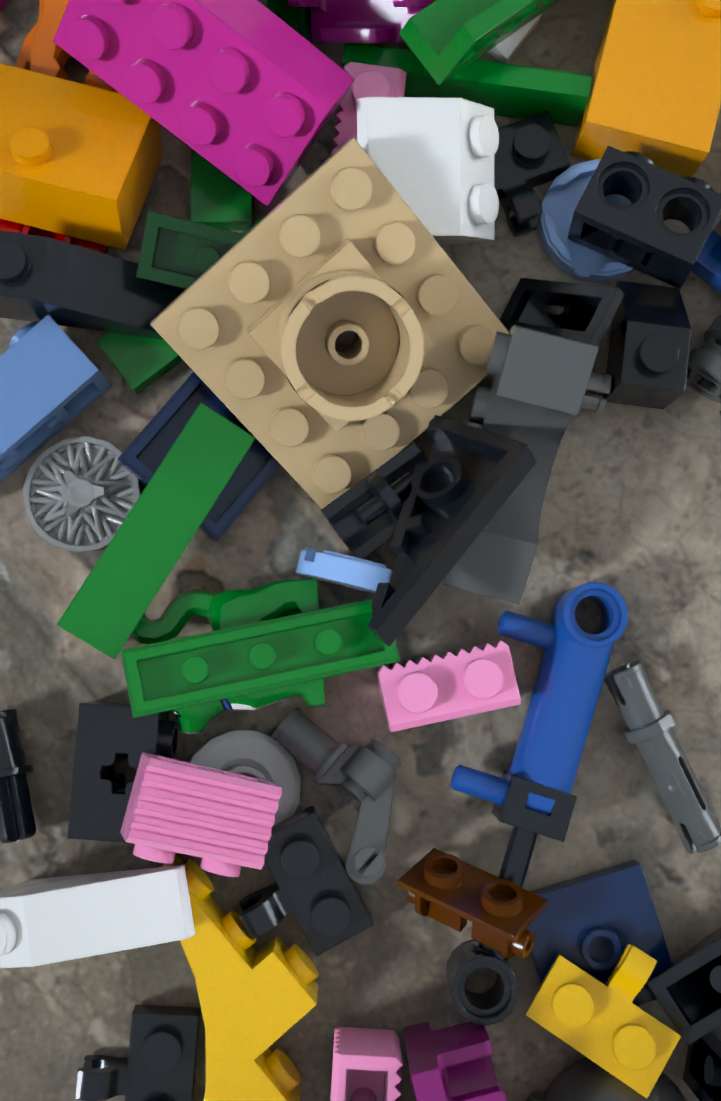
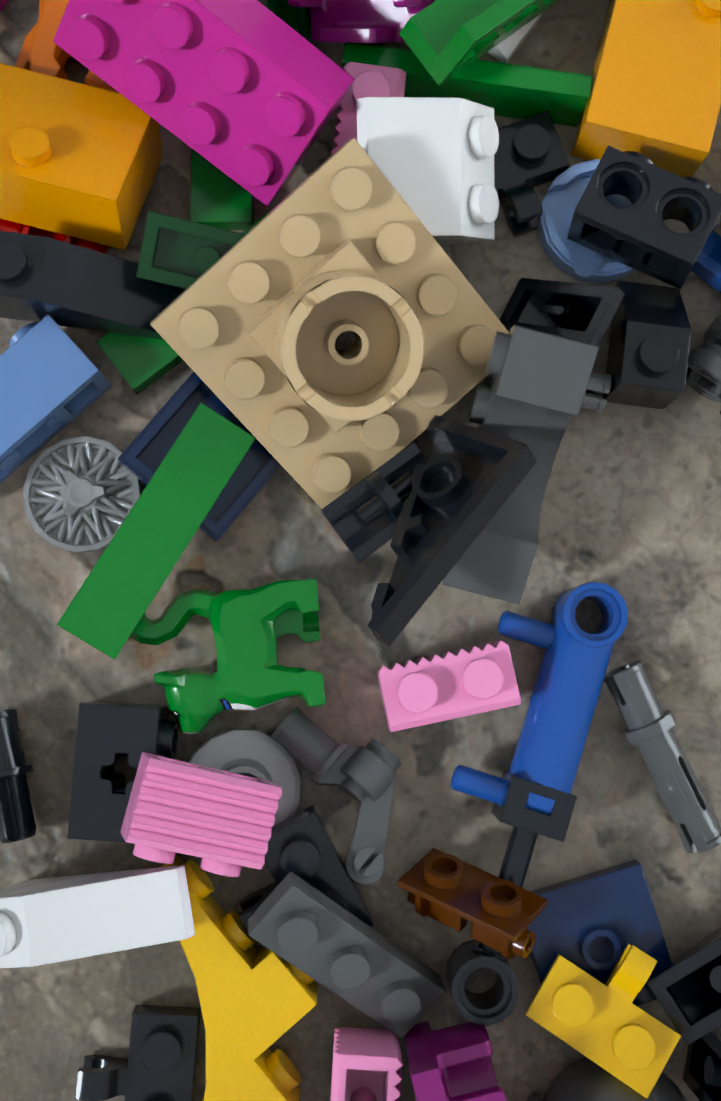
(253, 658): green tile -> none
(343, 570): light blue tile -> none
(345, 955): none -> dark grey plate

